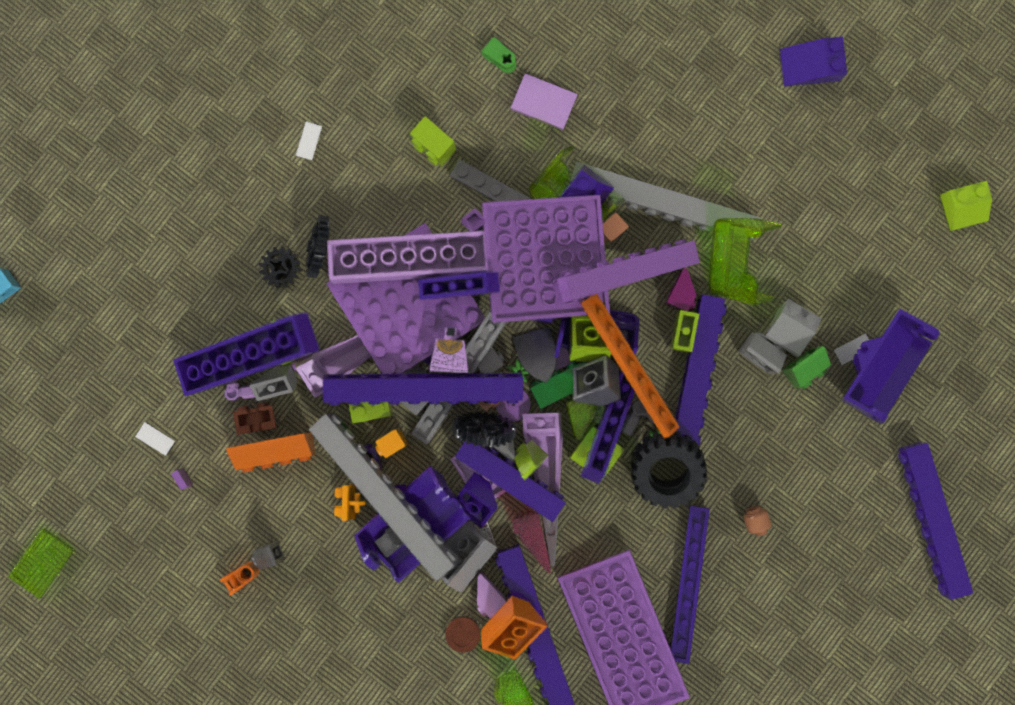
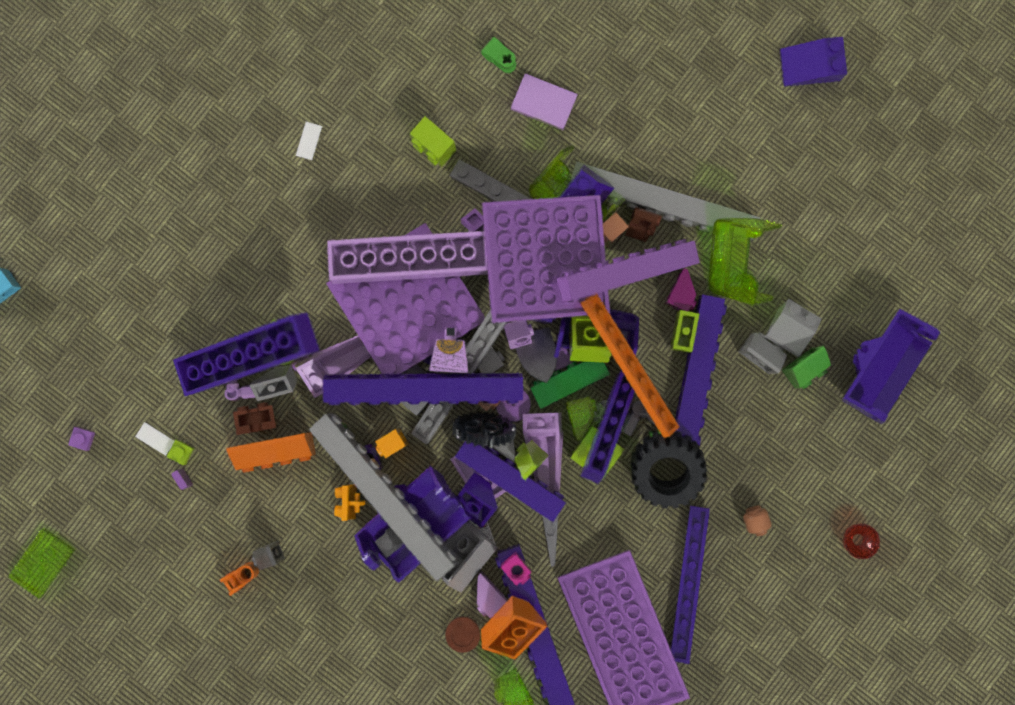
(81, 438): none -> medium lavender plate
(180, 452): none -> lime plate
(283, 260): black gear -> none
(317, 246): black gear -> none
(366, 412): lime brick -> none
(459, 285): dark purple brick -> none
(512, 561): none -> dark pink brick
(518, 333): none -> lavender brick
(518, 366): bright green plant -> none
(531, 534): clear pink slope -> none
(596, 382): flat silver slope -> none
(642, 224): none -> copper cylinder
(847, 351): white sticker -> none
(870, 541): none -> clear red piece
(935, 520): dark purple brick -> none
(967, 205): lime slope -> none

